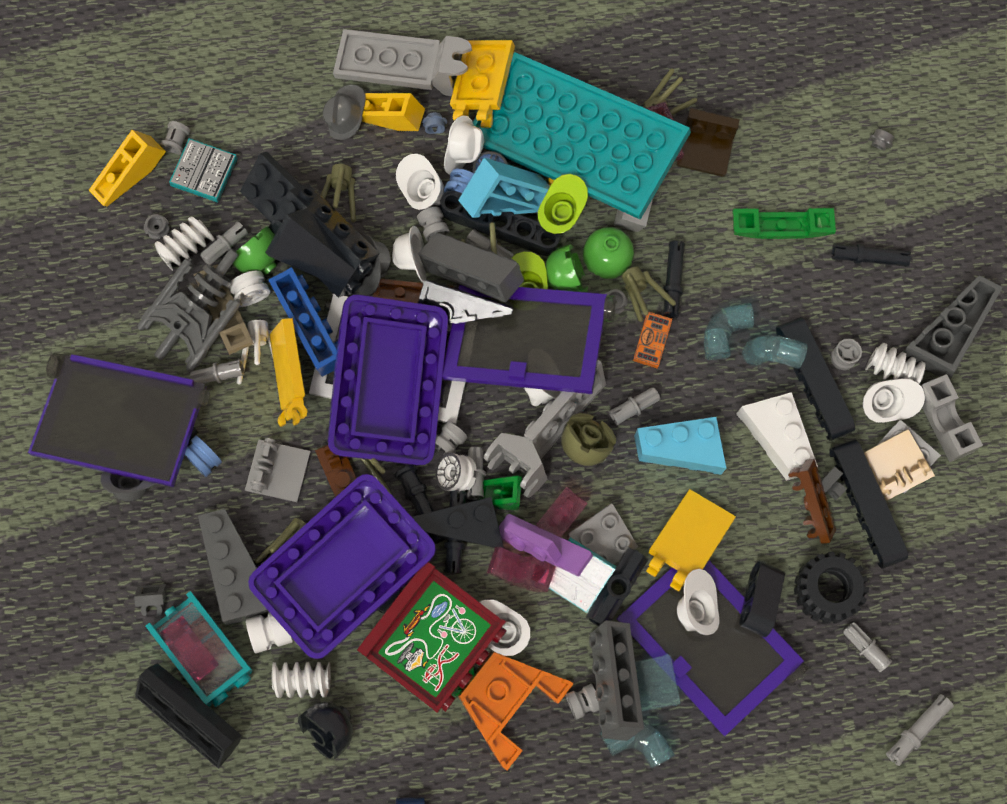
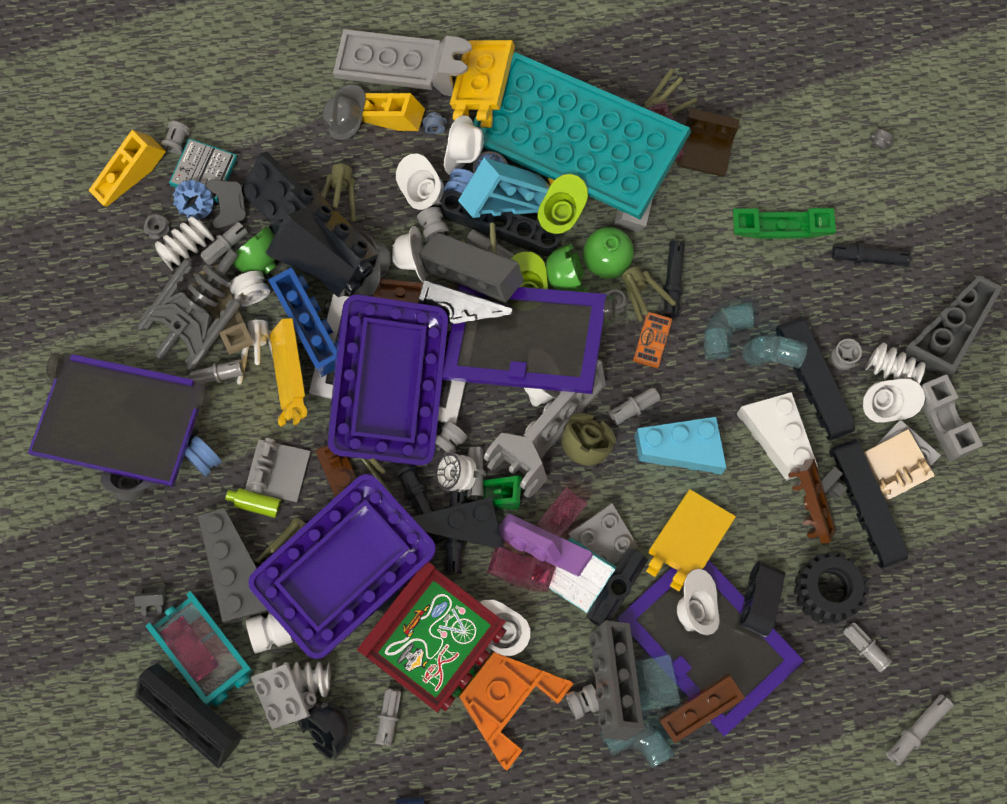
(203, 203): none -> medium blue gear
(230, 202): none -> dark grey piece
(254, 502): none -> lime cylinder
(282, 696): none -> light grey hinge
(388, 717): none -> light grey axle
(701, 708): none -> reddish brown plate

